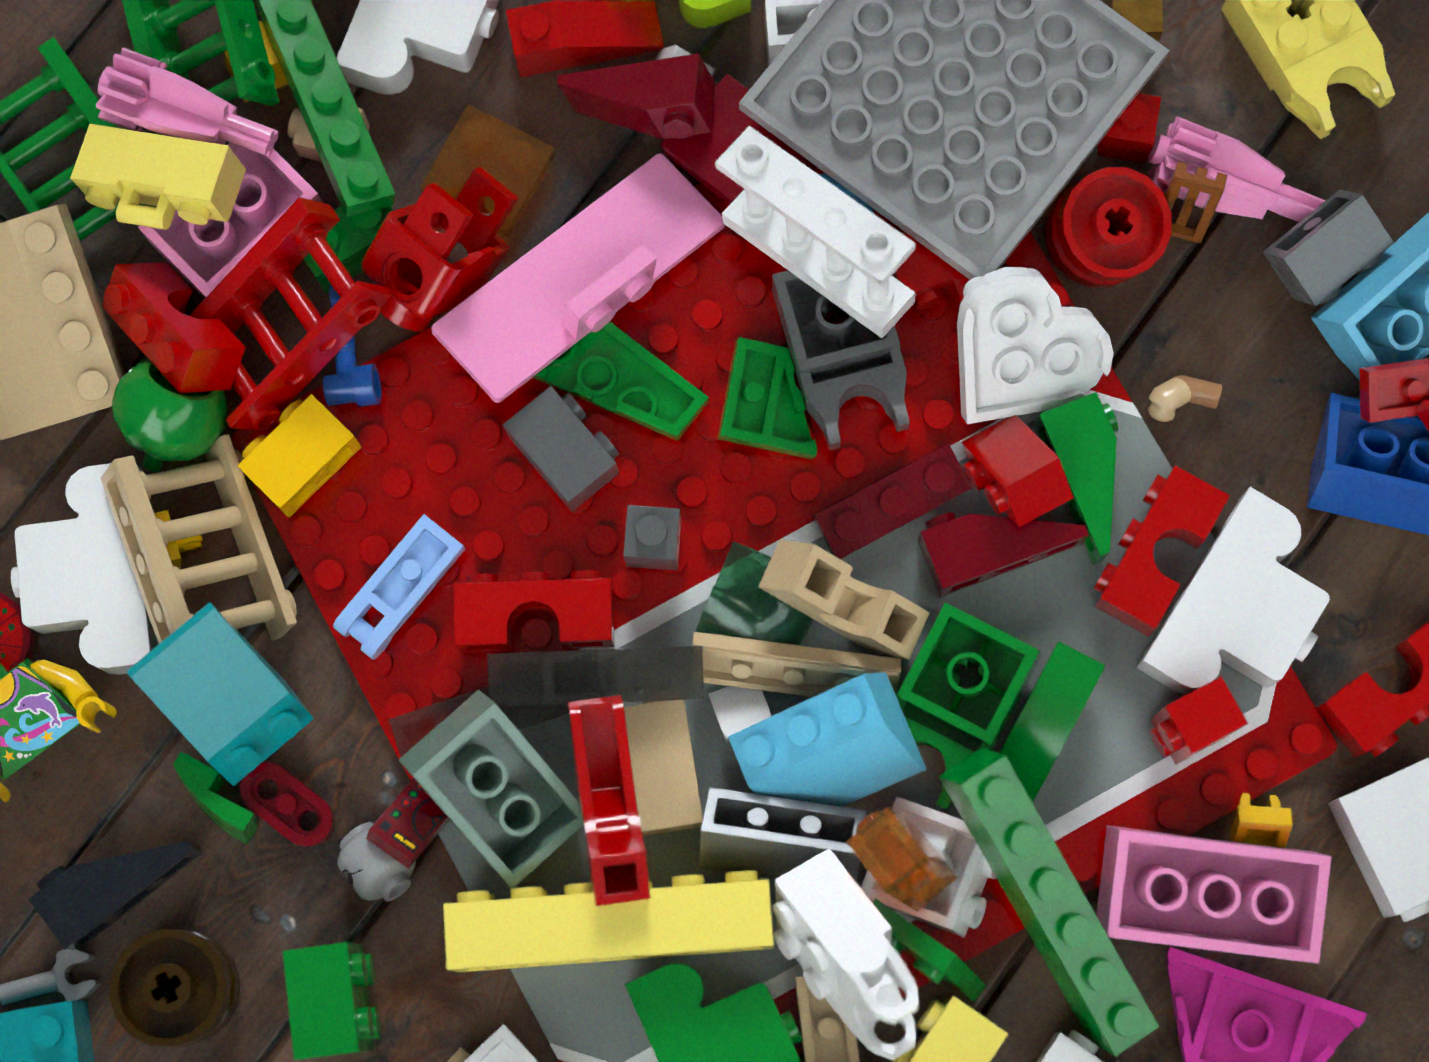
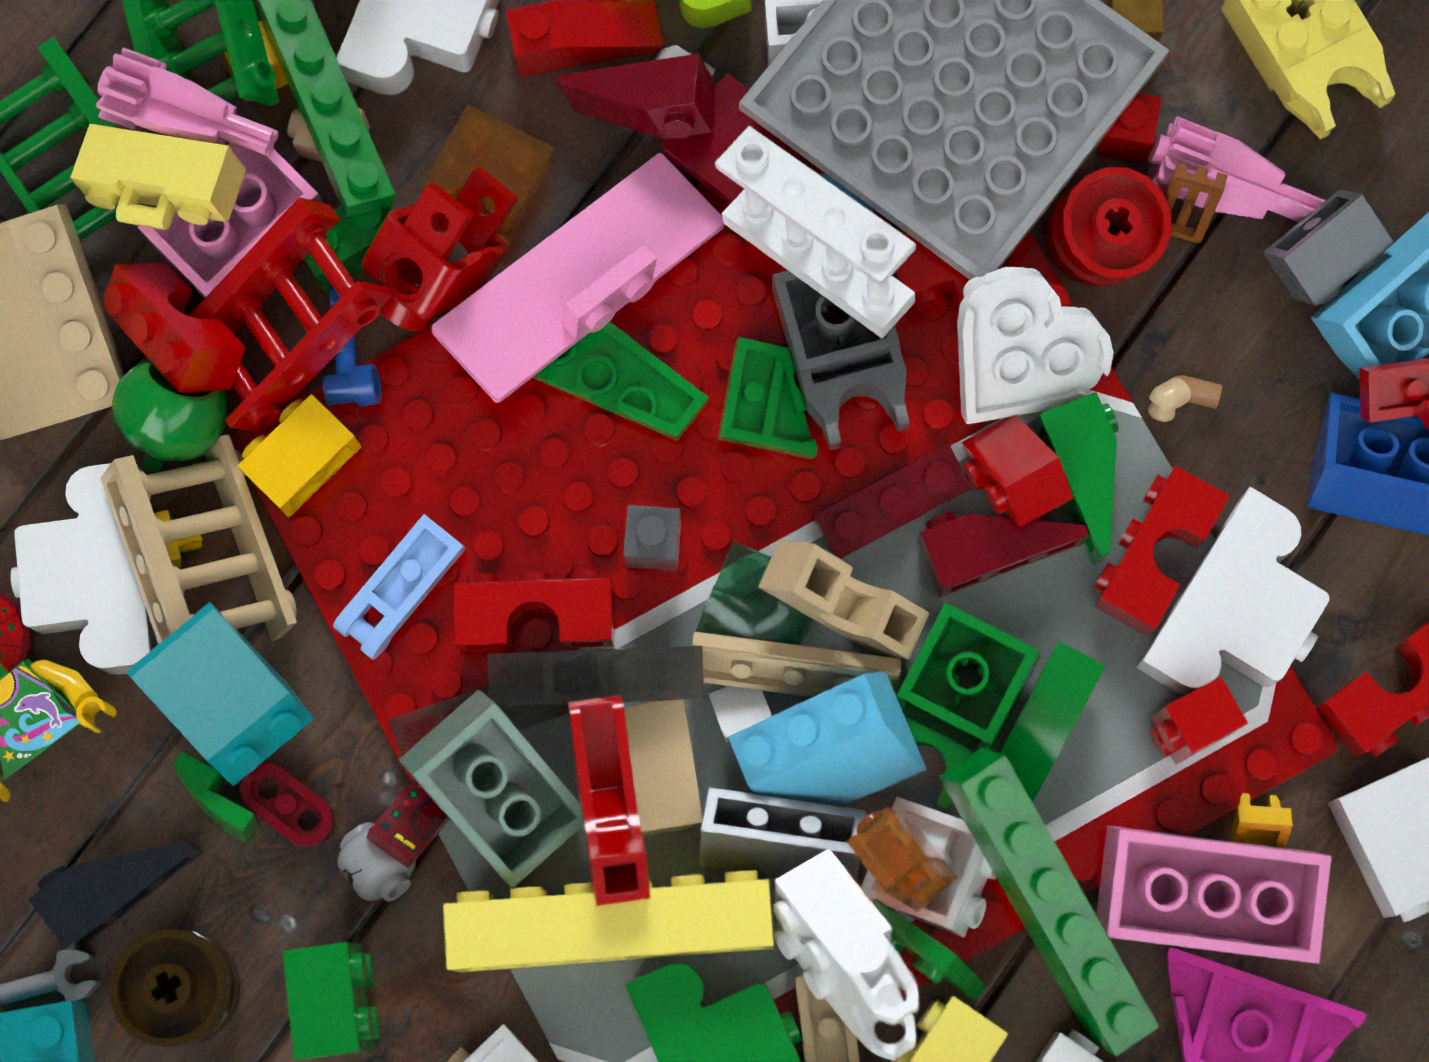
(562, 447): dark grey brick -> none

